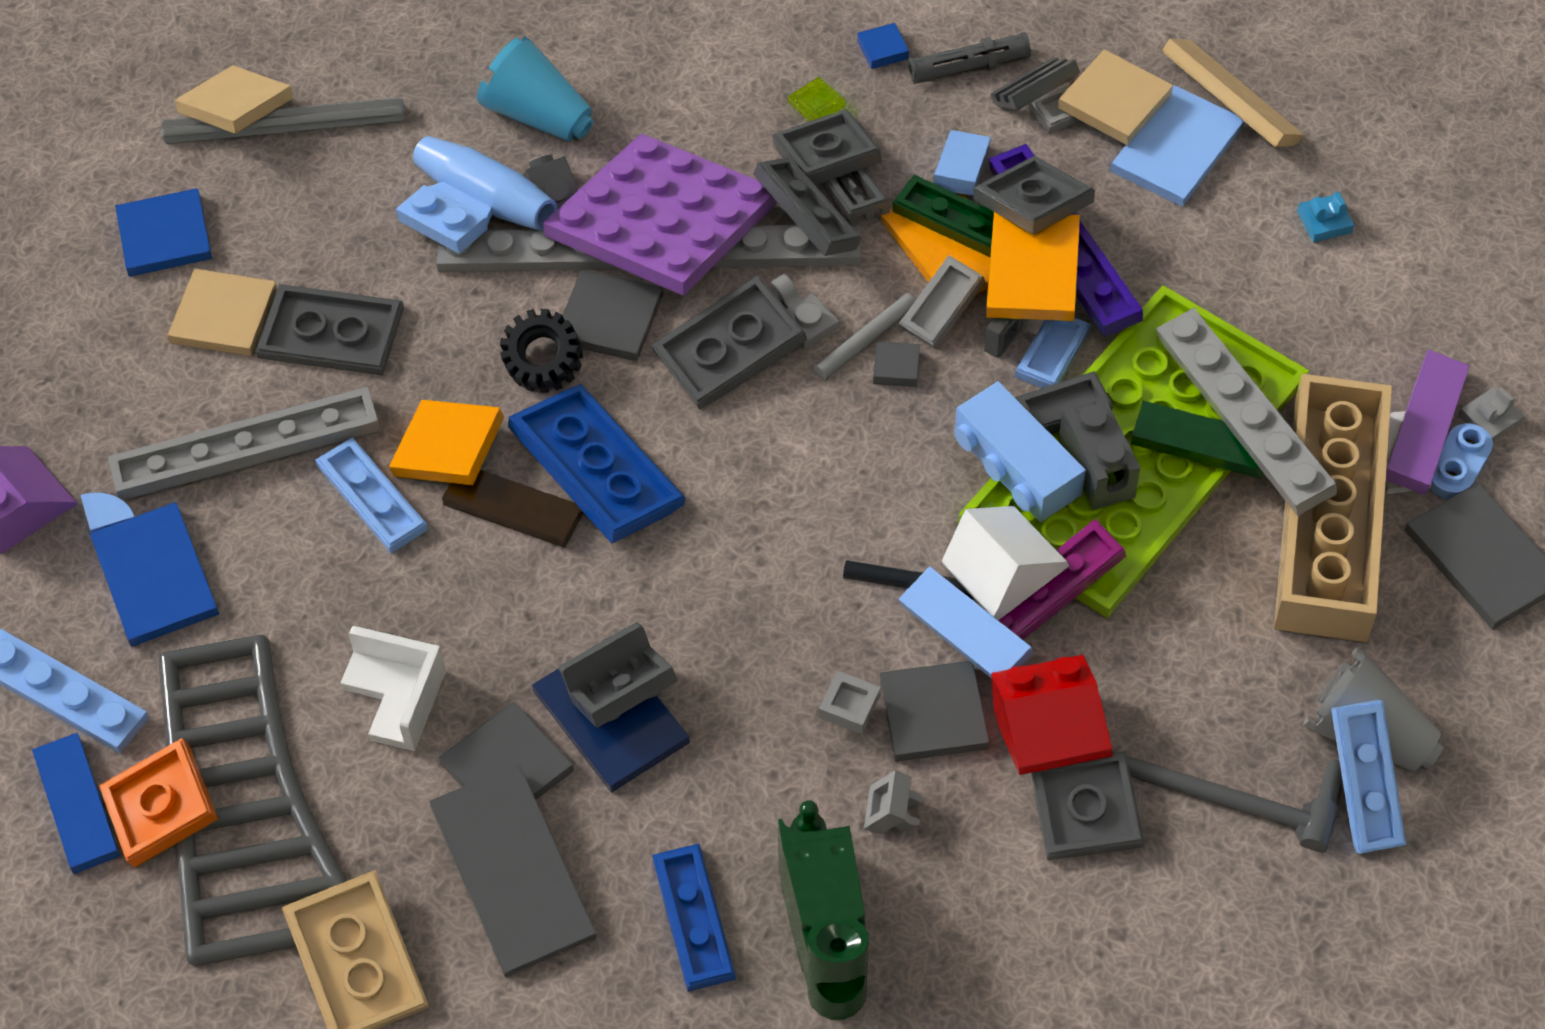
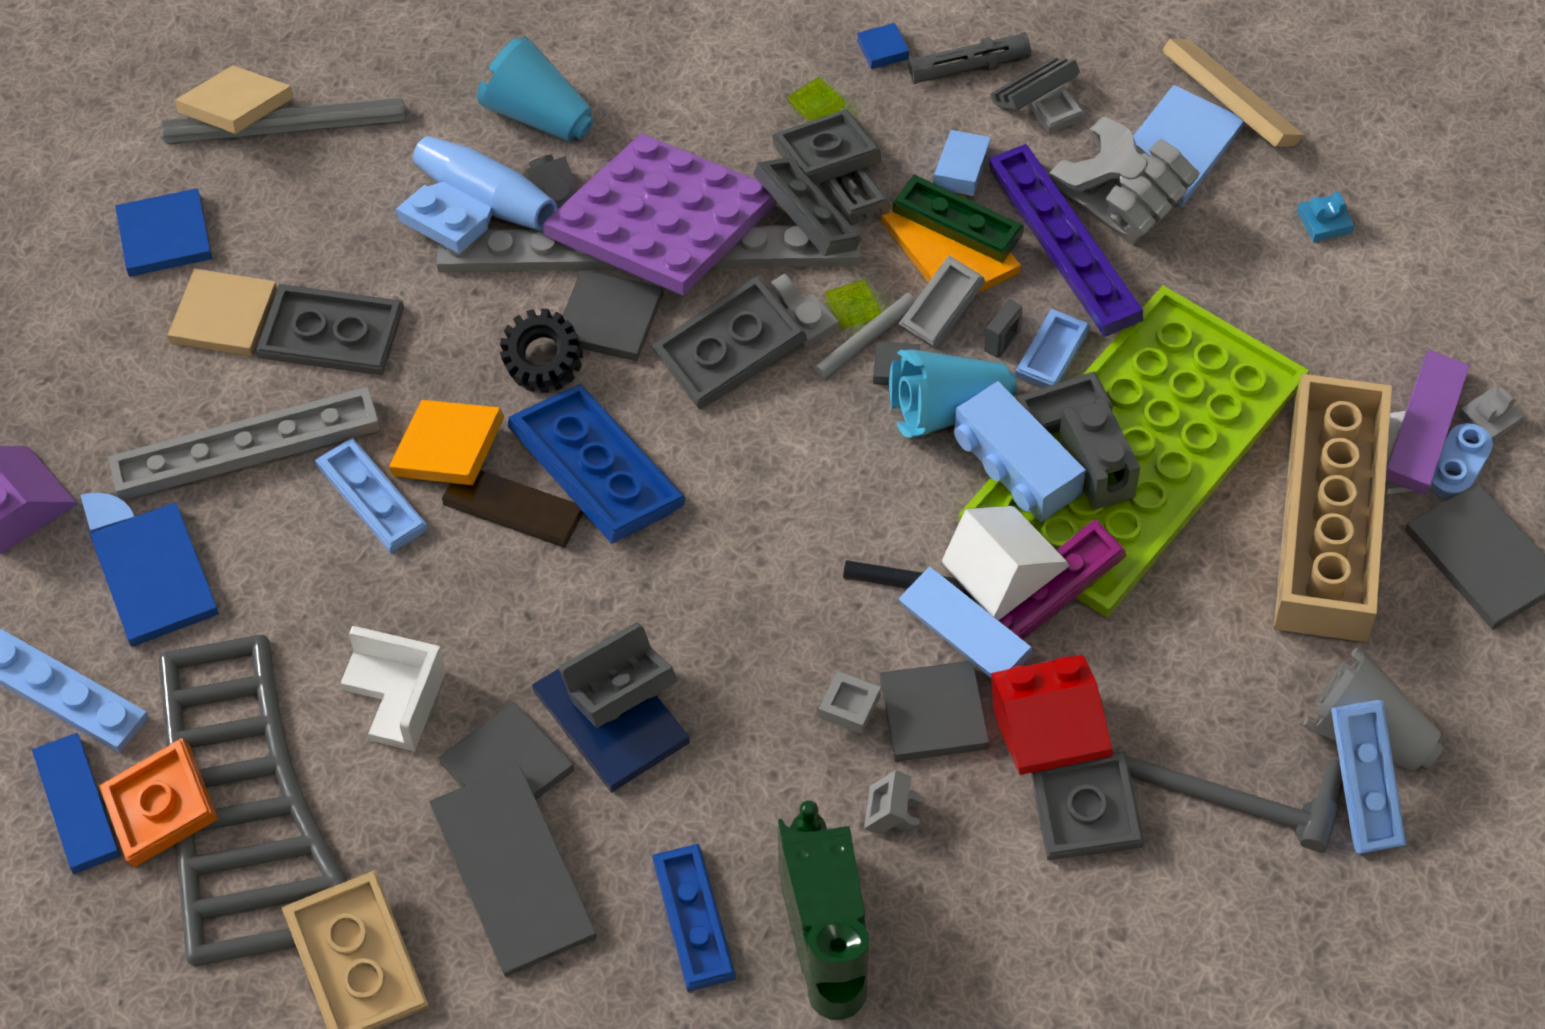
(852, 304): none -> clear neon green tile
(935, 384): none -> medium azure cone
(1034, 194): dark grey tile -> none
(1035, 272): light orange tile -> none
(1115, 97): tan tile -> none
(1124, 183): none -> light grey piece
(1191, 438): dark green tile -> none
(1247, 412): light grey plate -> none

